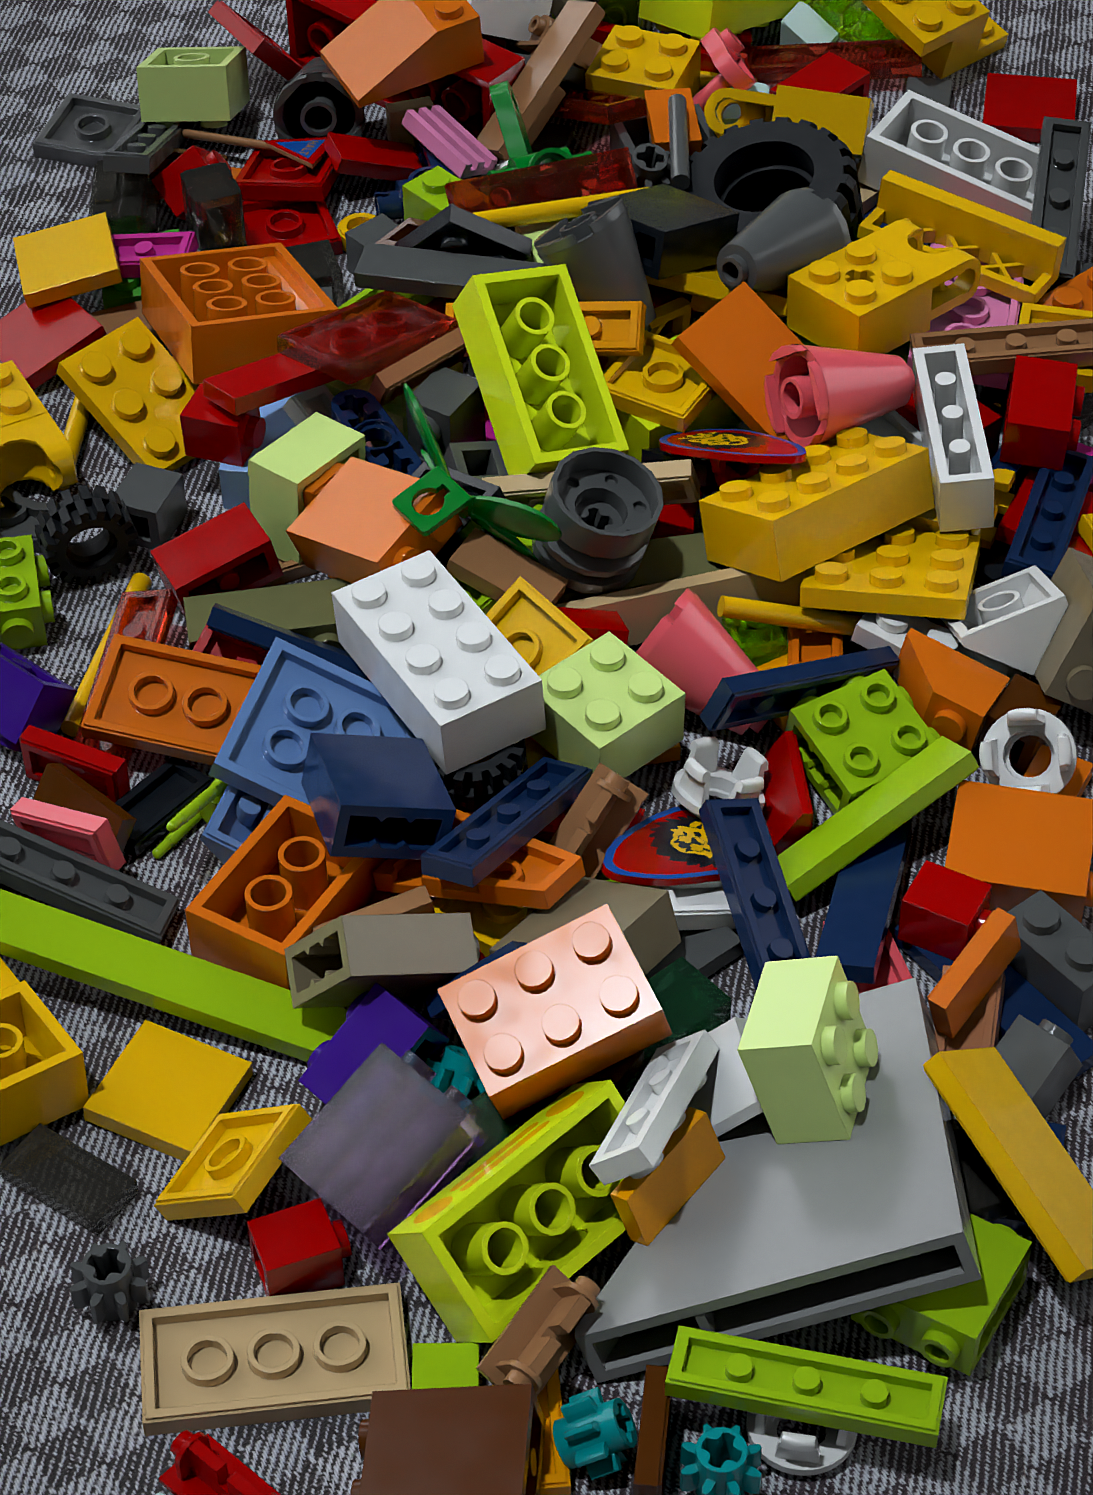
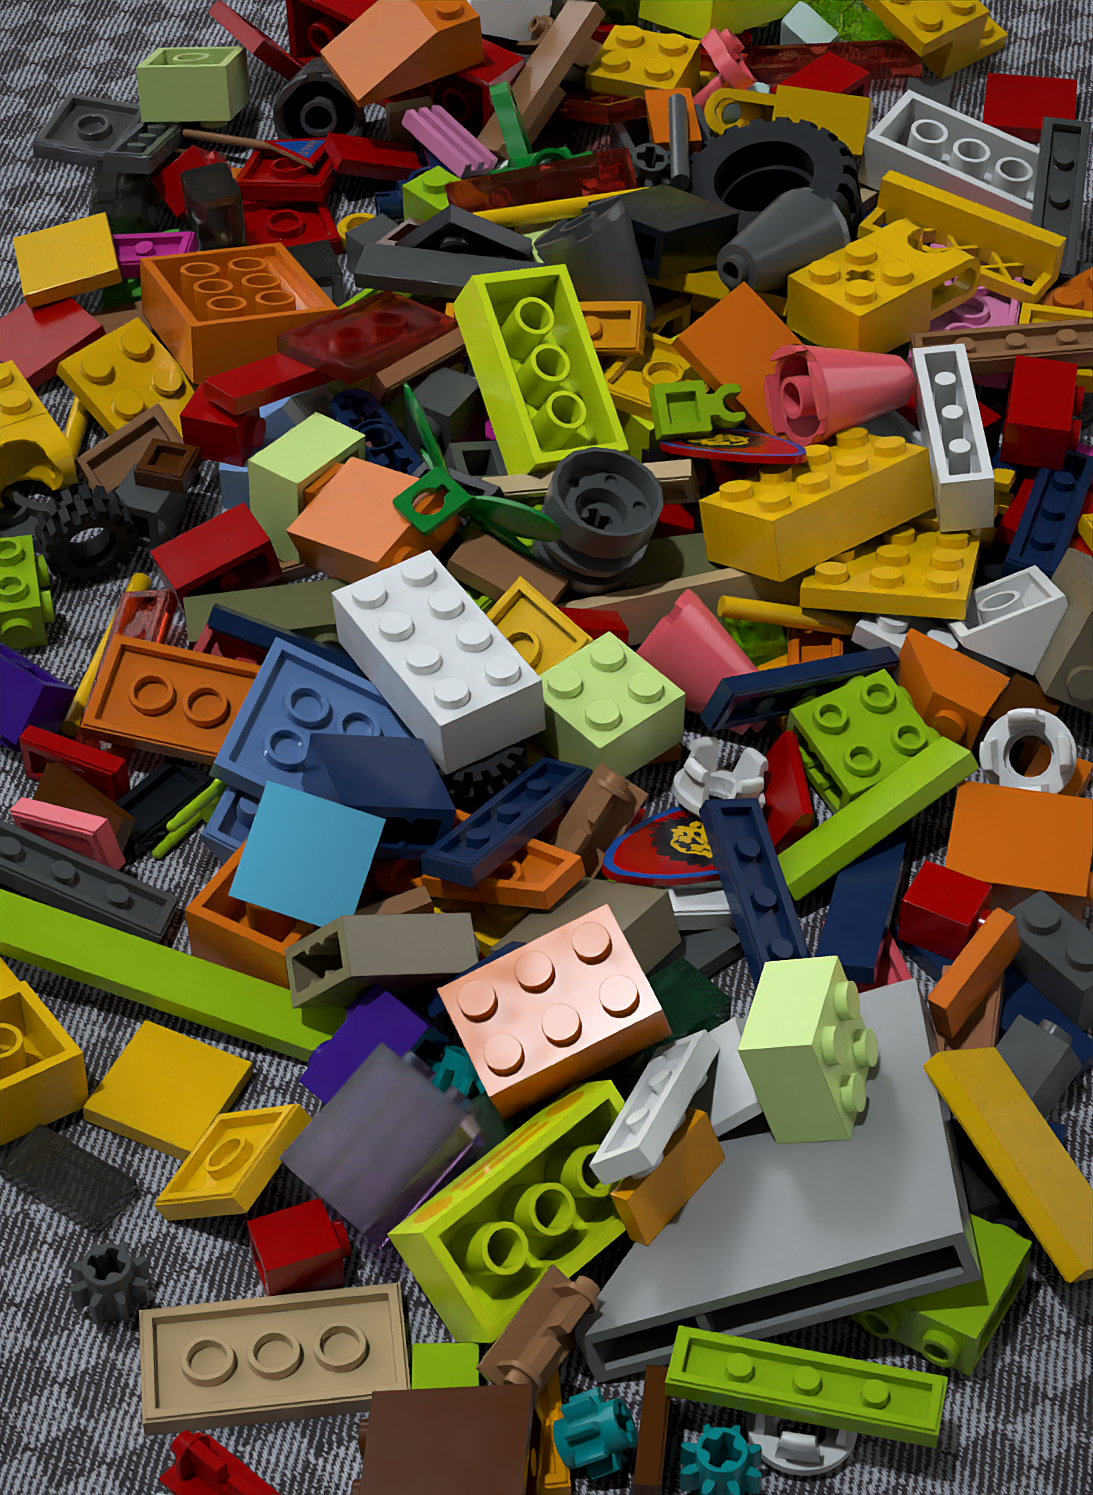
(115, 455): none -> medium nougat tile
(168, 466): none -> reddish brown tile
(306, 856): none -> medium azure slope
(687, 410): none -> lime plate

